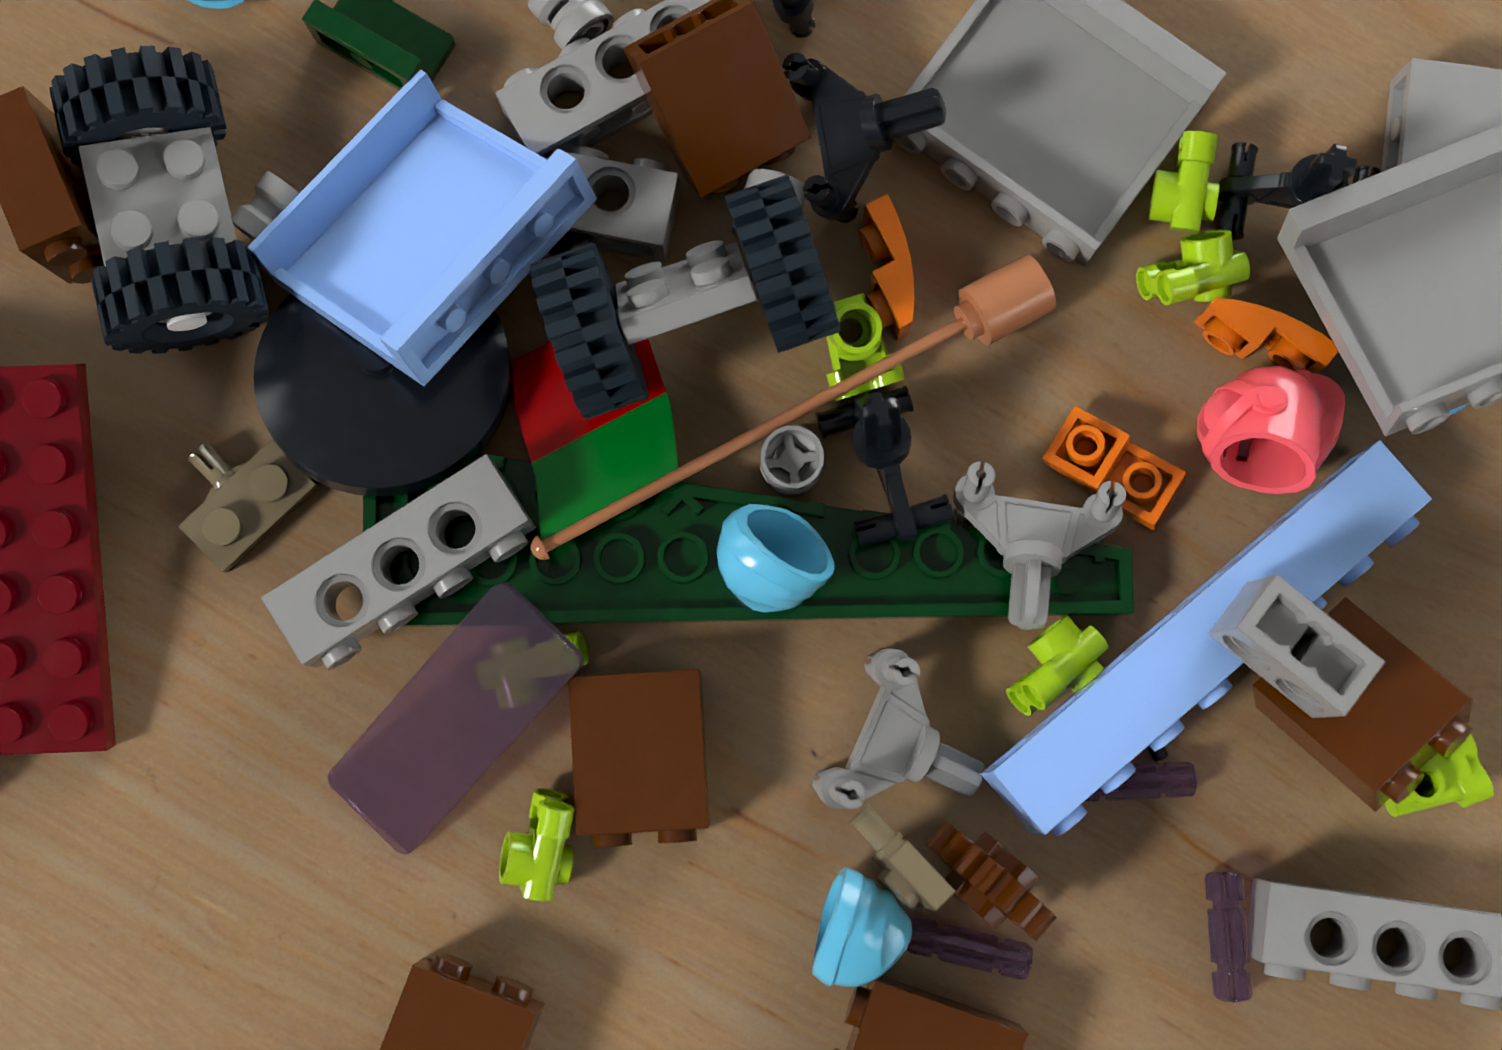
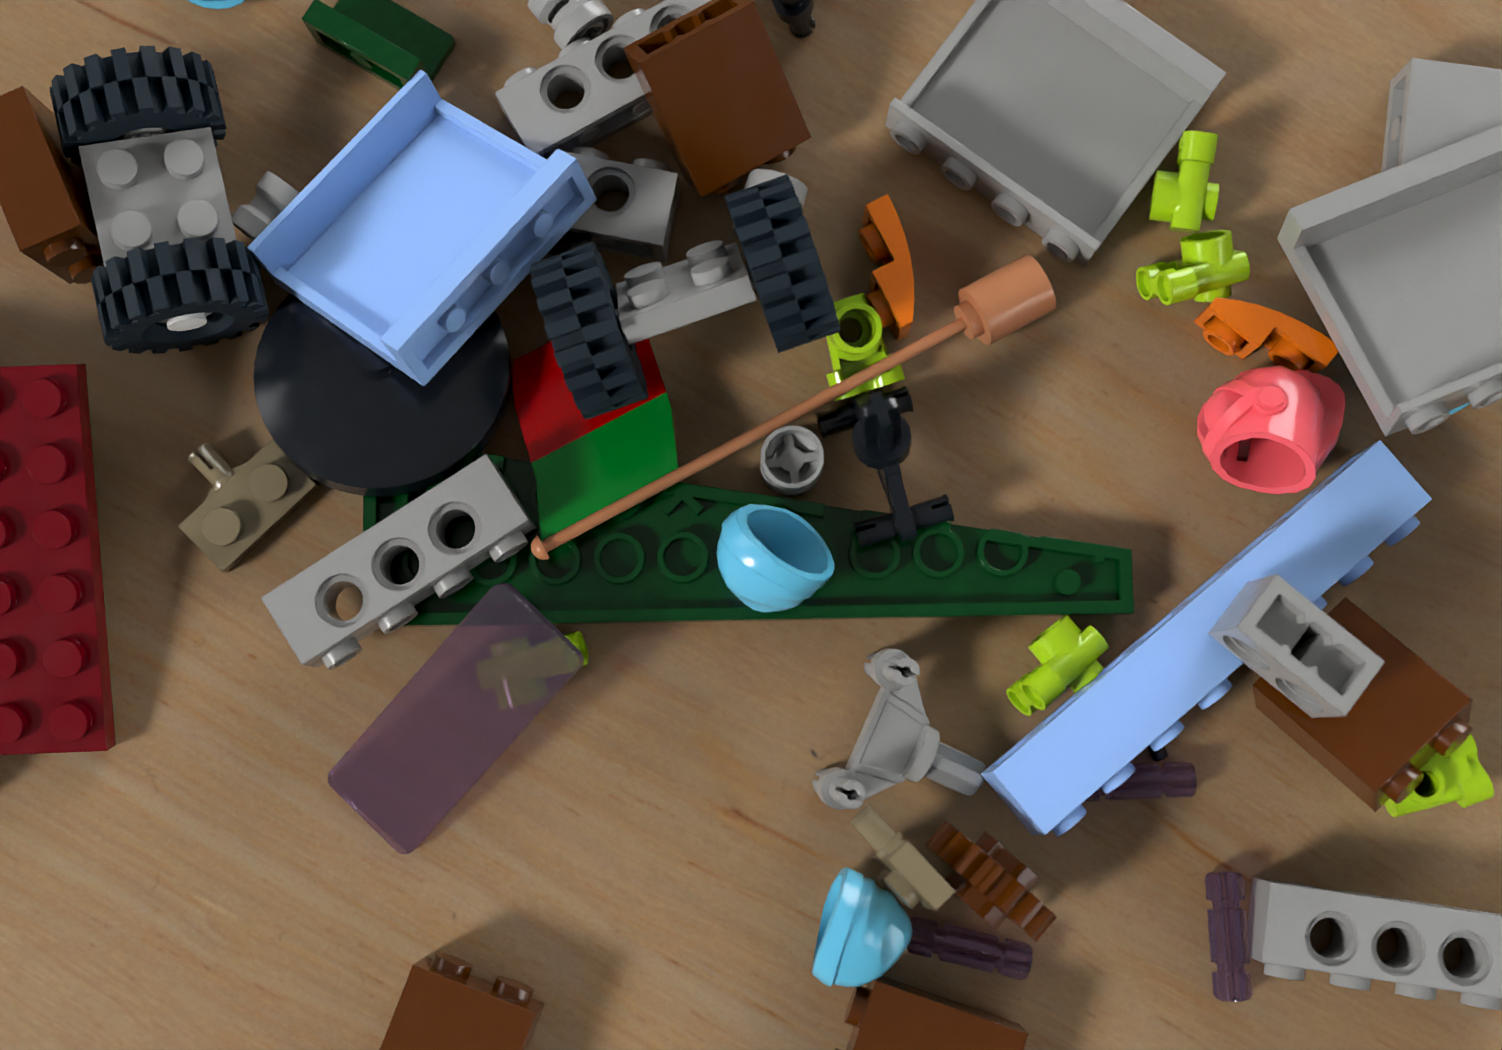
(540, 857): lime plate -> none
(639, 756): reddish brown brick -> none
(853, 131): black axle -> none
(1034, 535): light grey axle -> none
(1096, 452): orange slope -> none
(1306, 181): black axle -> none

